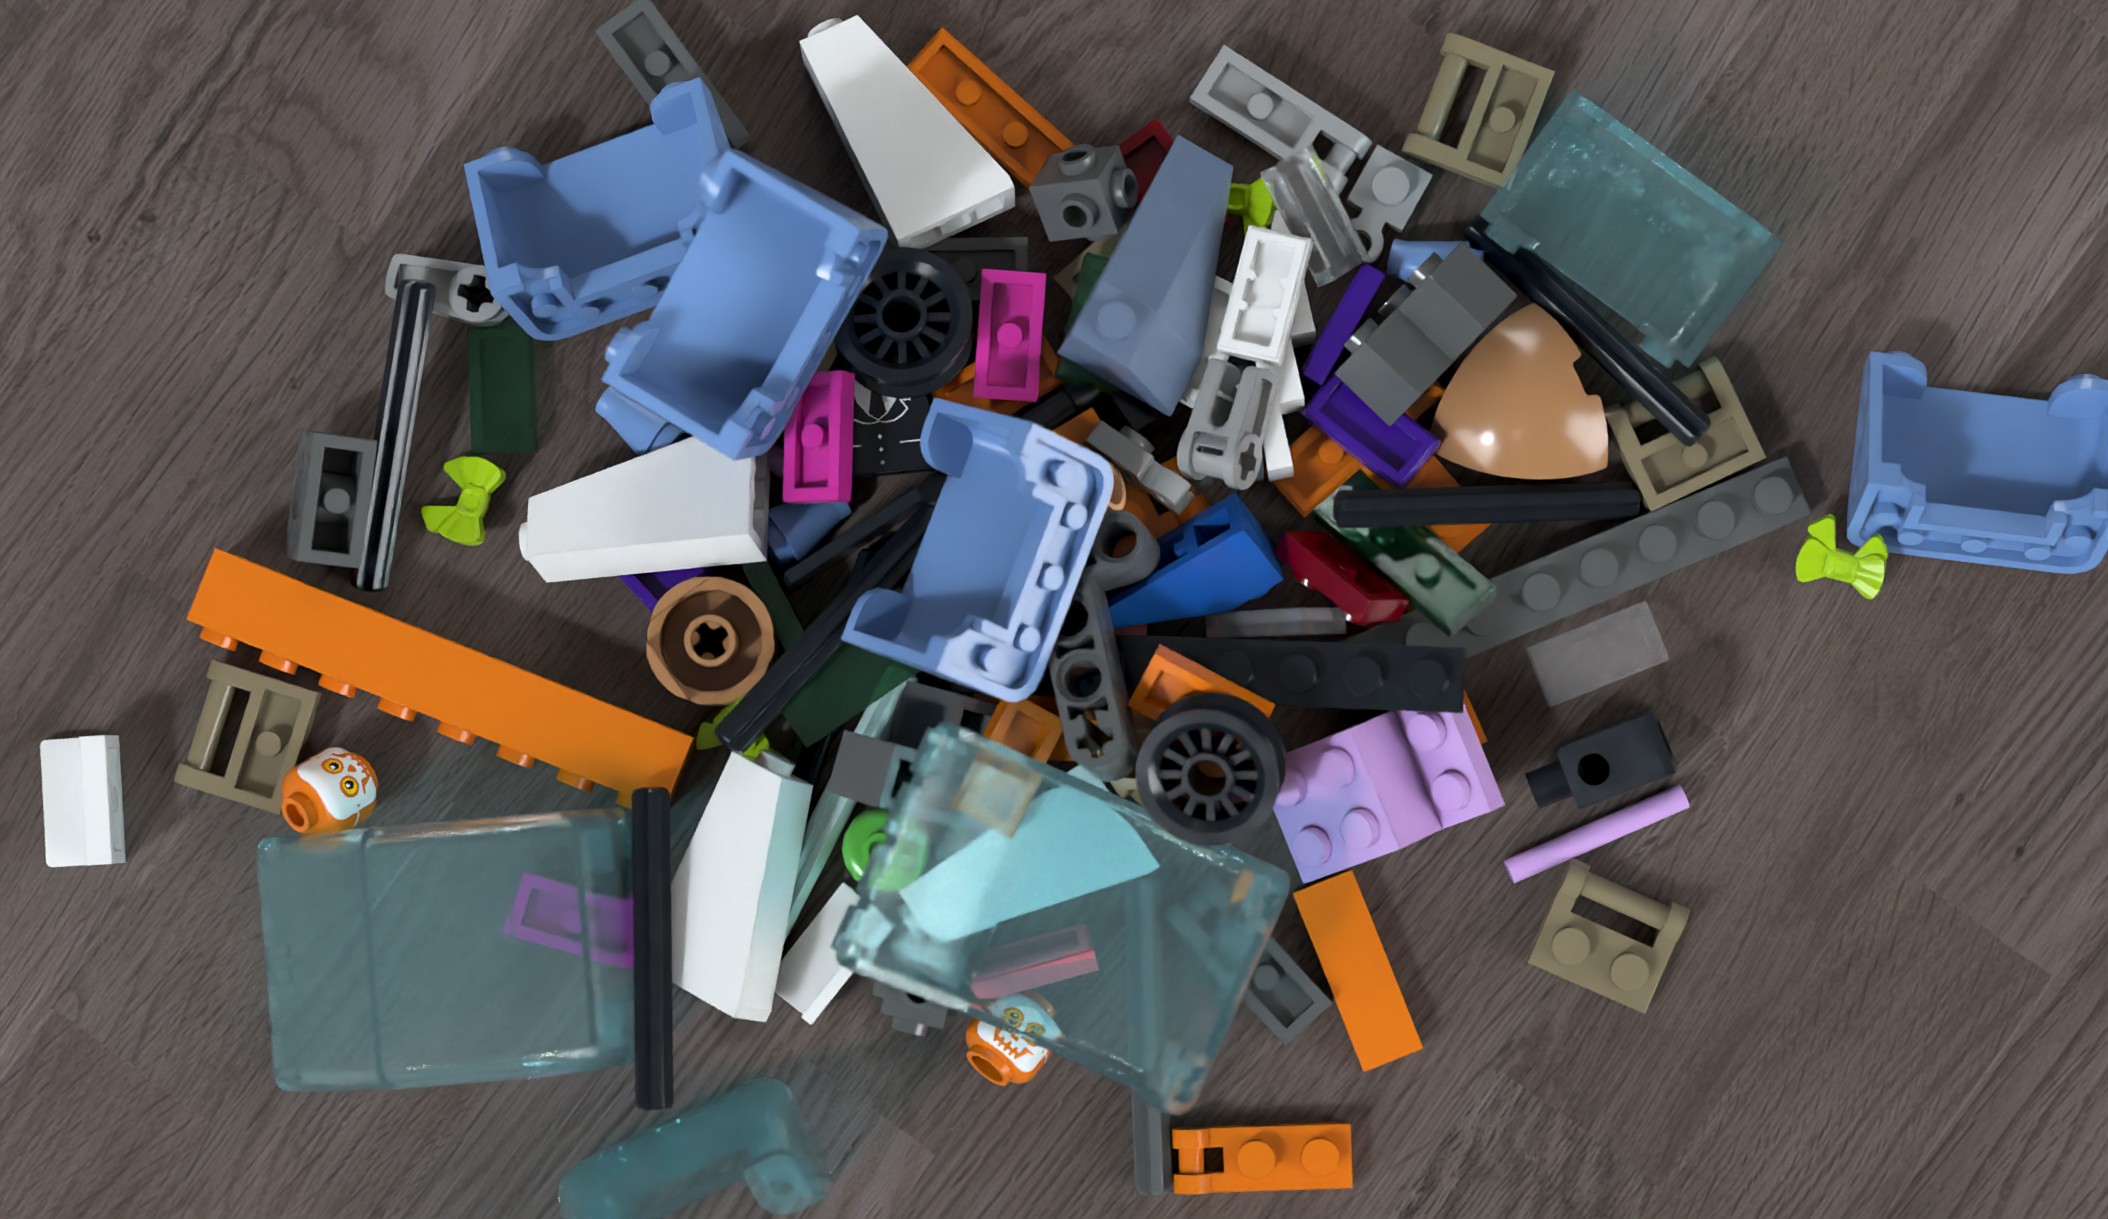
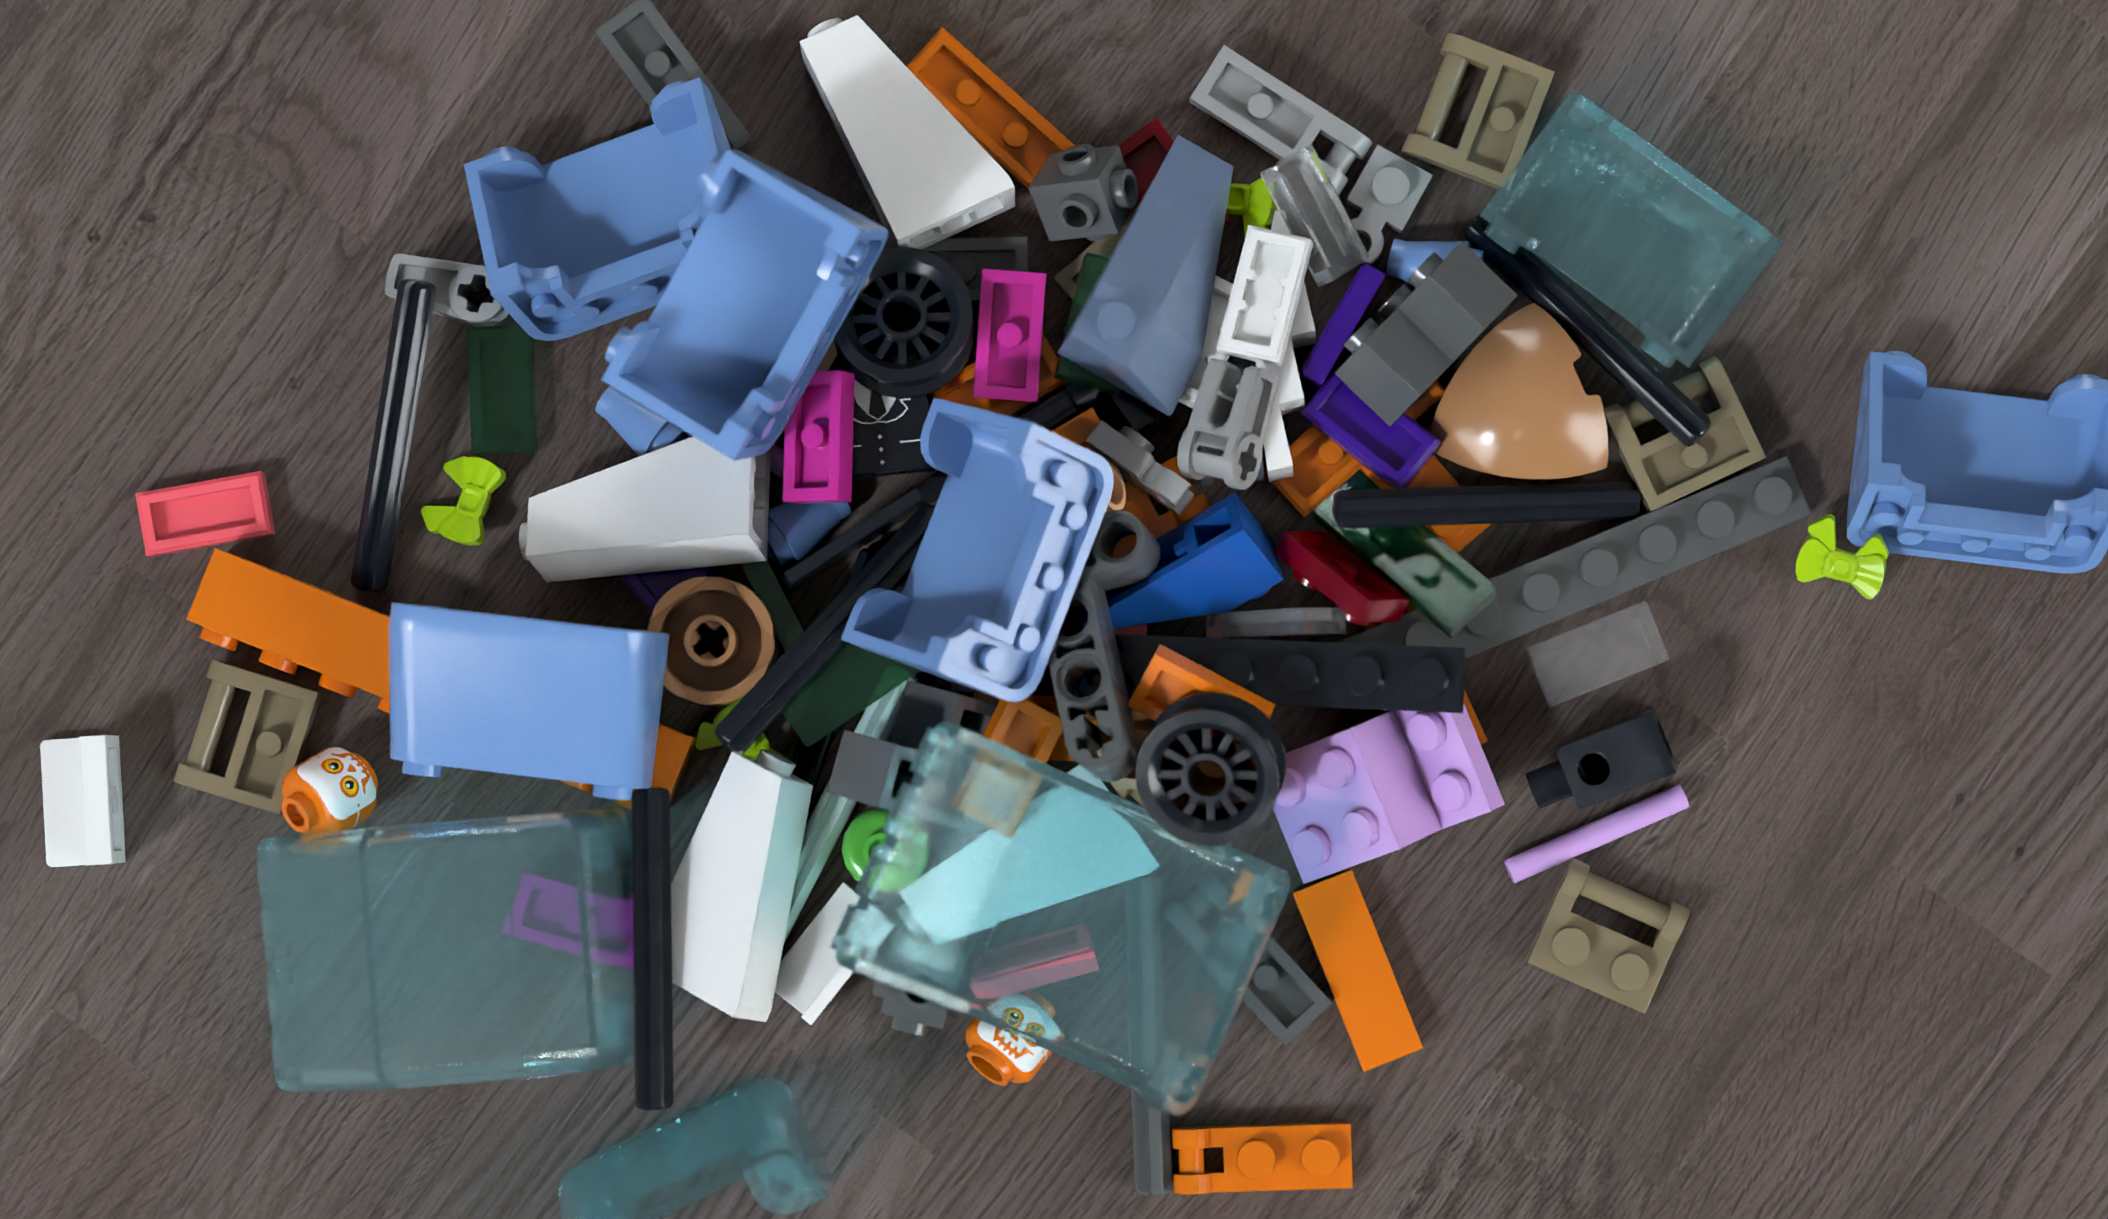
(205, 514): none -> coral tile
(330, 498): dark grey brick -> none
(525, 697): none -> medium blue windscreen

